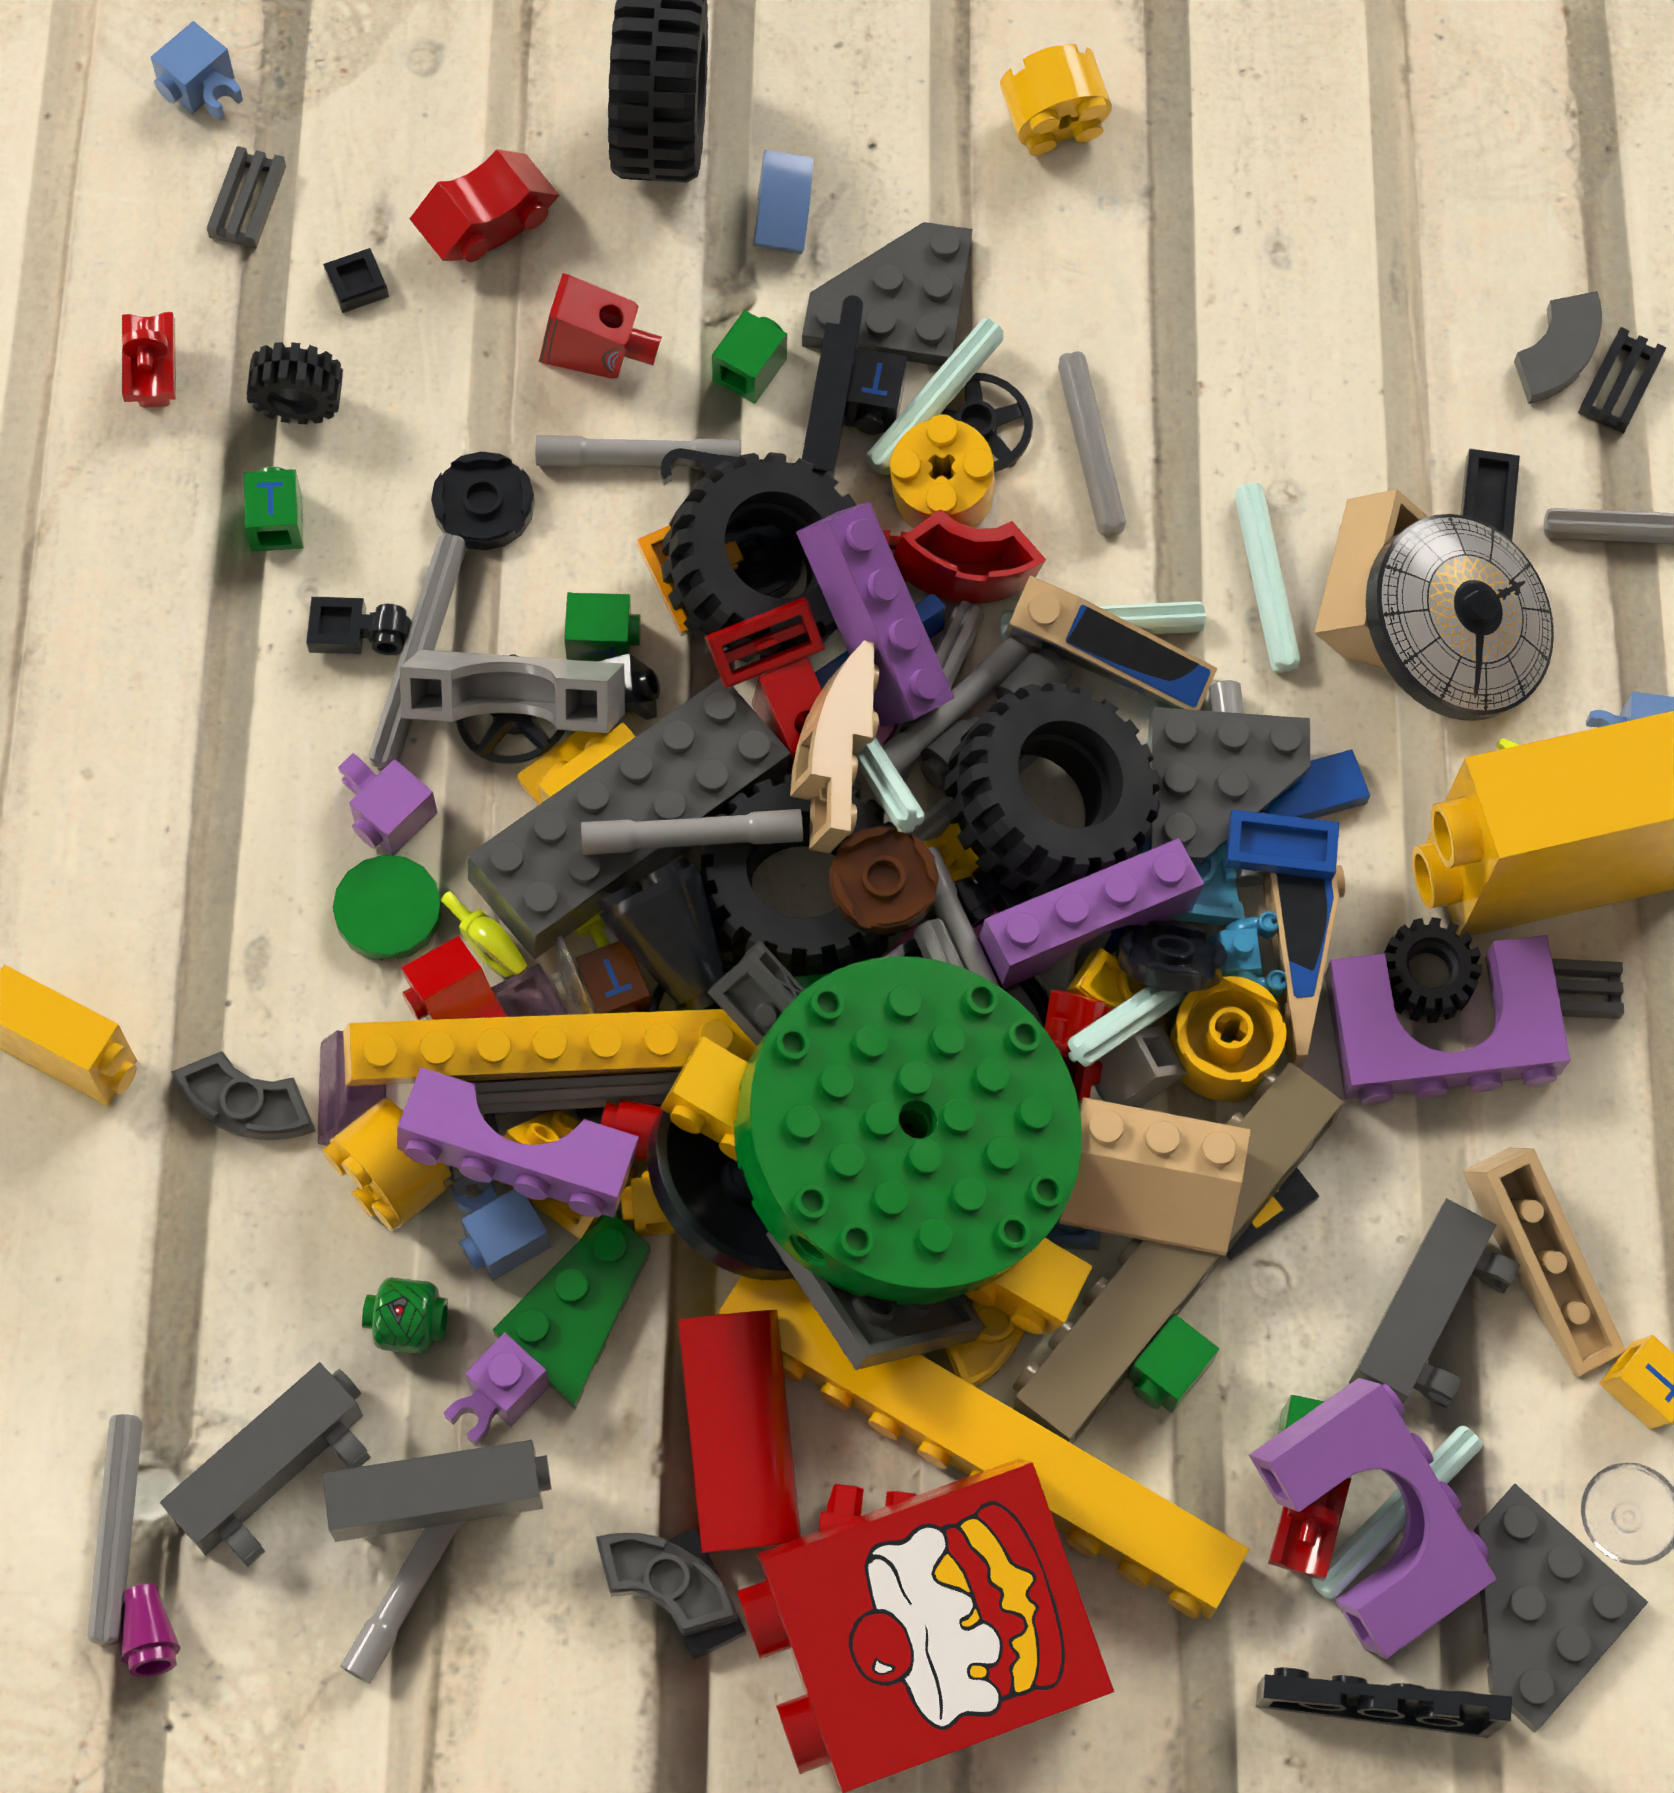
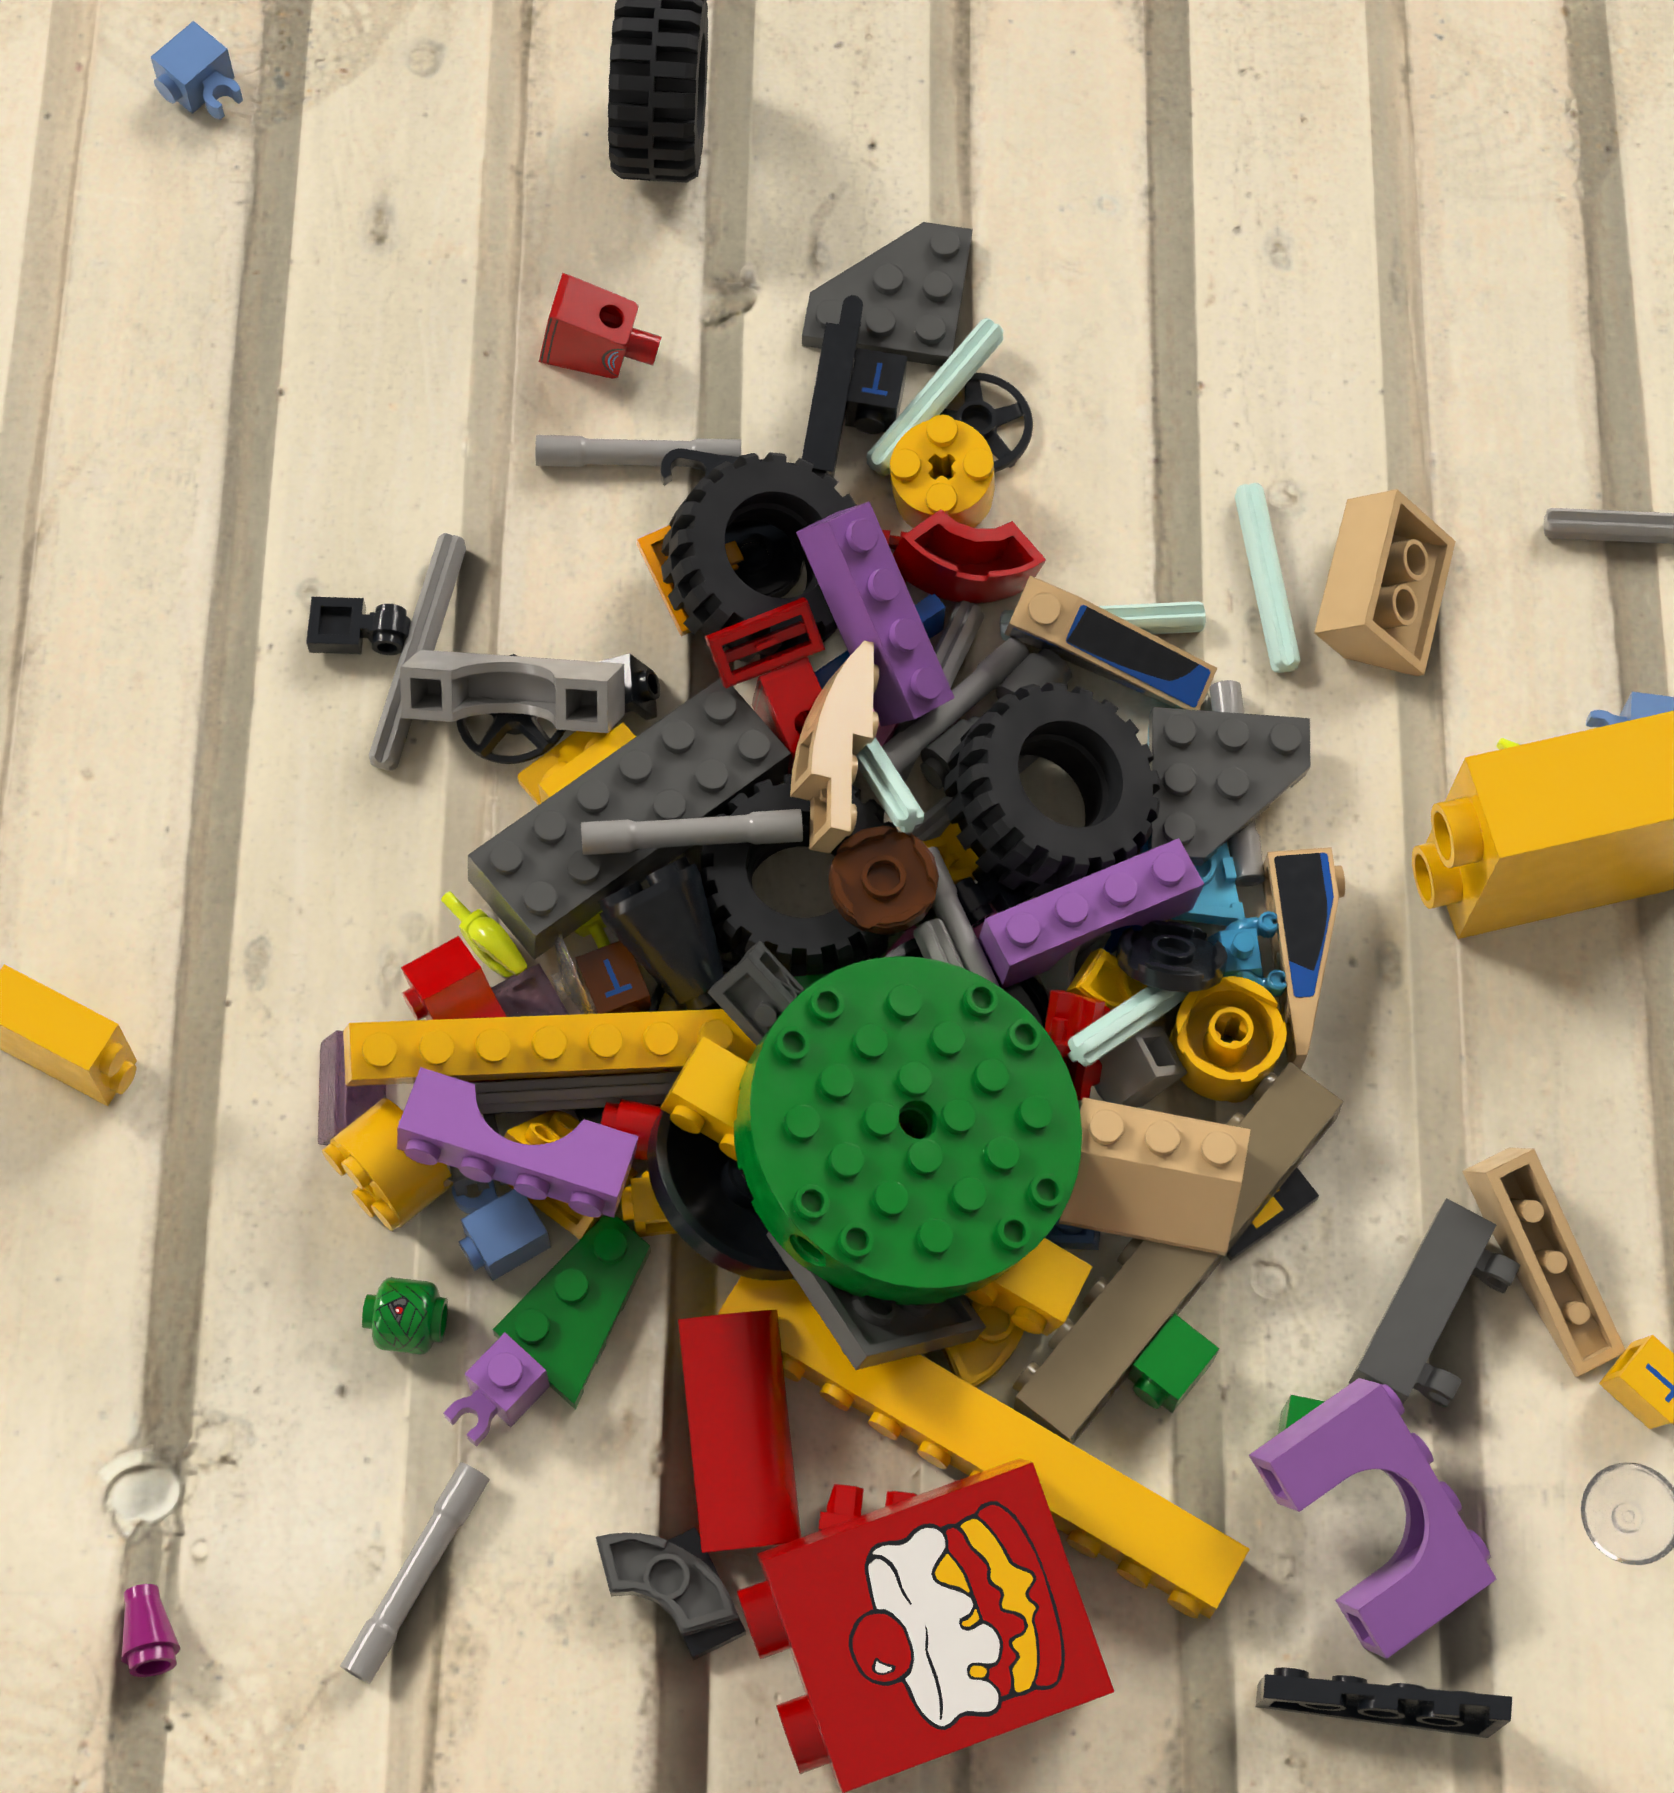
(115, 1529): light grey axle -> none
(149, 359): red hips -> none
(241, 1103): dark grey tile -> none
(256, 164): dark grey tile -> none
(265, 1458): dark grey brick -> none
(273, 509): green brick -> none
(294, 383): black tyre -> none
(356, 280): black tile -> none
(386, 805): medium lavender brick -> none
(387, 907): green tile -> none
(435, 1490): dark grey brick -> none
(483, 500): black tile -> none
(484, 207): red brick -> none
(600, 626): green brick -> none
(749, 356): green brick -> none
(783, 202): medium blue slope -> none
(1056, 98): yellow brick -> none
(1091, 444): light grey axle -> none
(1282, 844): blue tile -> none
(1308, 1537): red hips -> none
(1329, 787): blue tile -> none
(1384, 1060): medium lavender arch -> none
(1391, 1517): light aqua axle -> none
(1448, 946): black tyre -> none
(1459, 617): dish -> none
(1491, 489): black tile -> none
(1548, 1608): dark grey plate -> none
(1564, 349): dark grey tile -> none
(1592, 969): dark grey tile -> none
(1637, 349): black tile -> none

